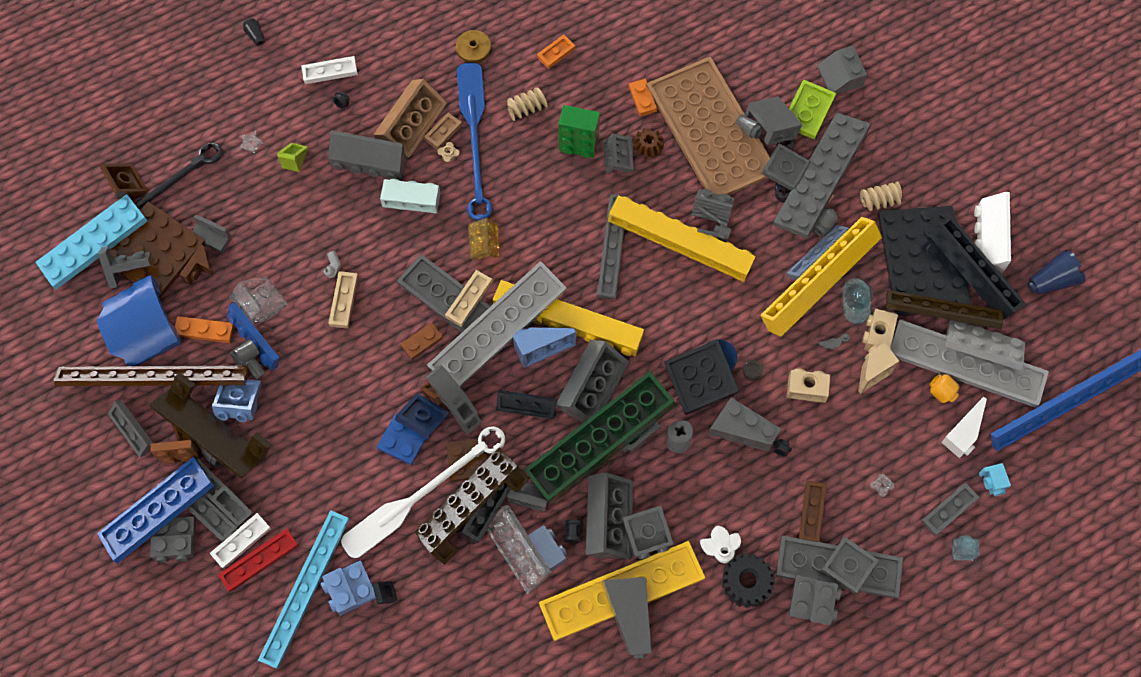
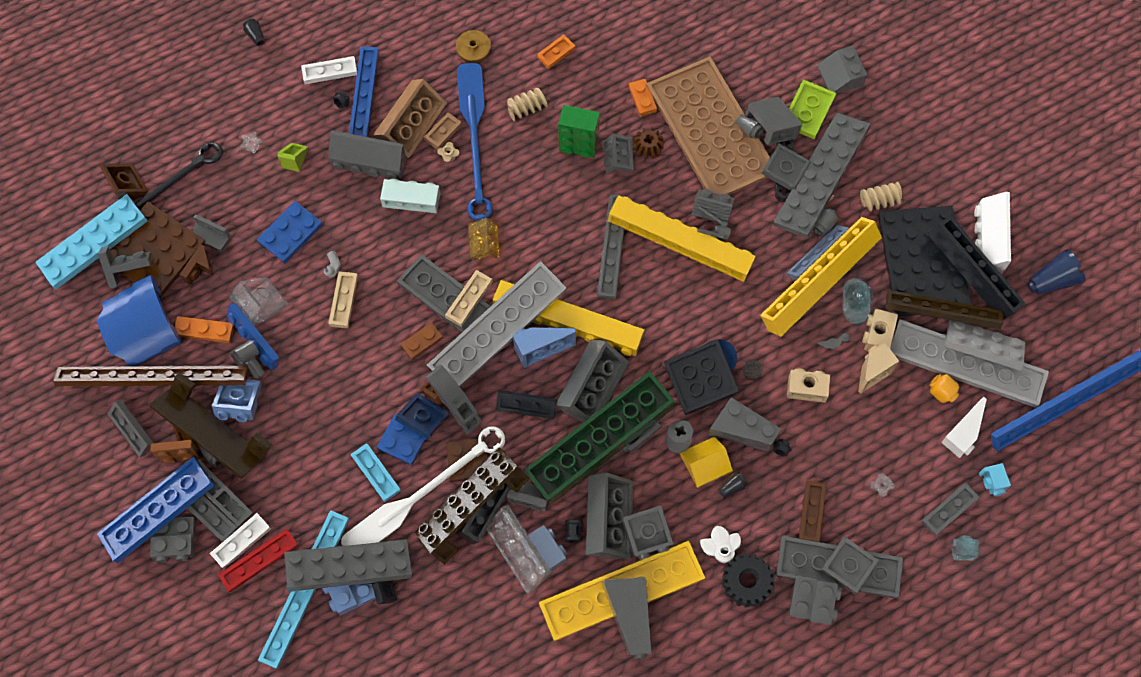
(289, 232): none -> blue plate
(347, 565): none -> dark grey plate
(364, 91): none -> blue plate
(375, 472): none -> medium azure plate
(707, 461): none -> yellow slope
(733, 484): none -> black cone

